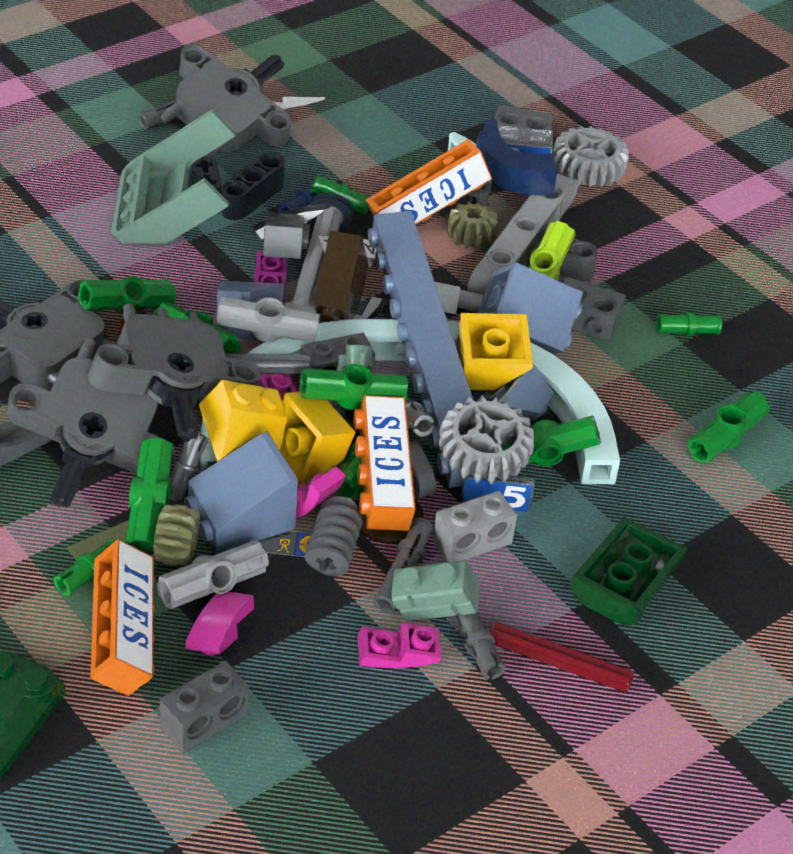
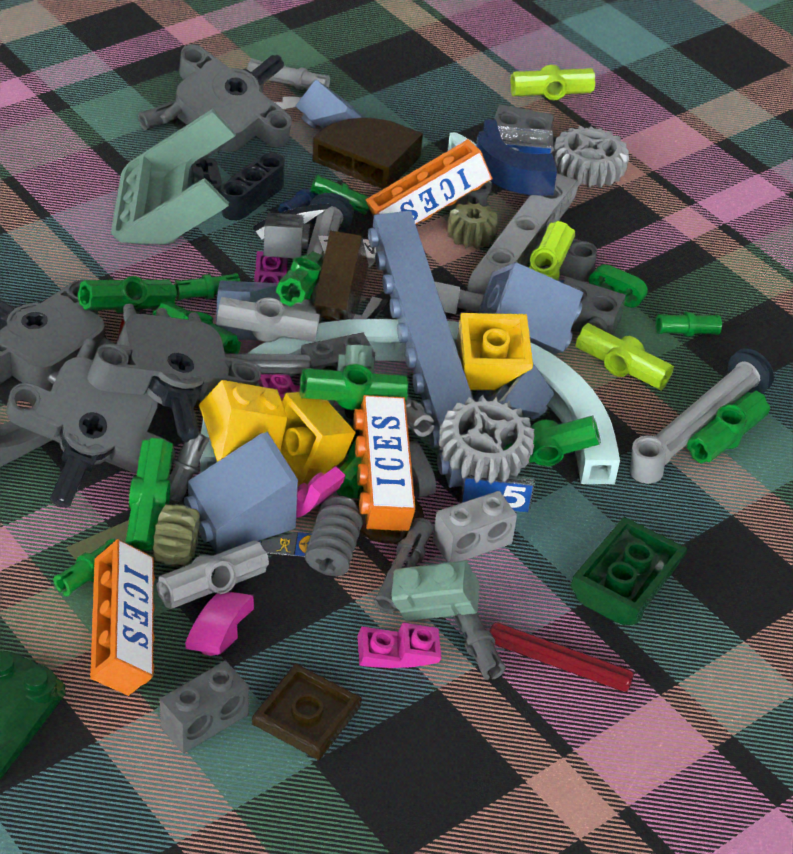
(201, 287): none -> green pin
(300, 78): none -> light grey pin
(300, 279): none -> green piece
(307, 711): none -> dark brown plate
(325, 107): none -> sand blue slope
(368, 149): none -> dark brown brick
(552, 82): none -> lime piece
(620, 282): none -> green beam
(624, 356): none -> lime piece
(747, 373): none -> light grey piece

